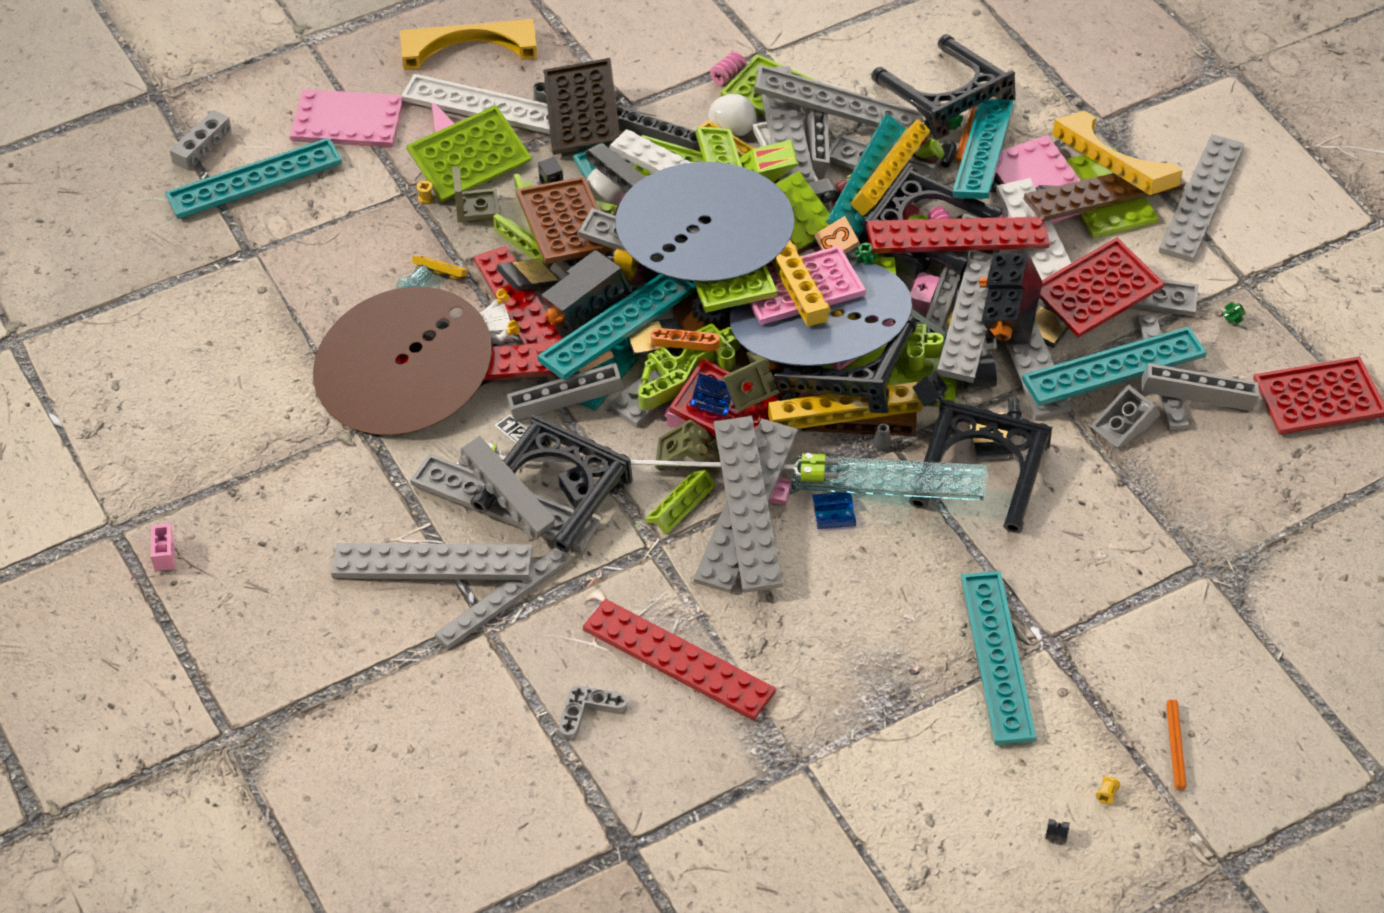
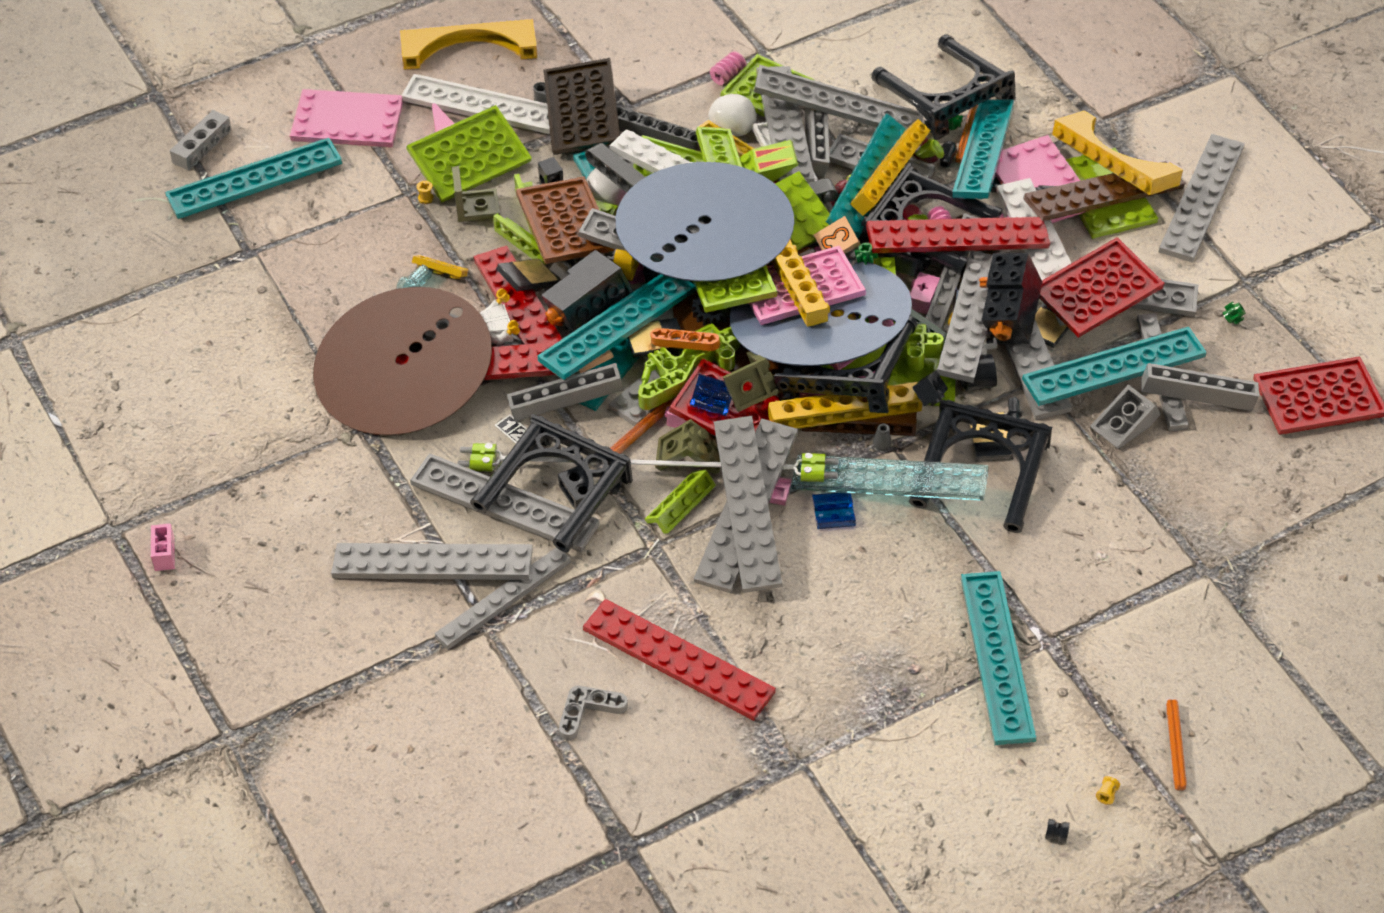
(507, 488): light grey brick -> none
(641, 427): none -> orange axle

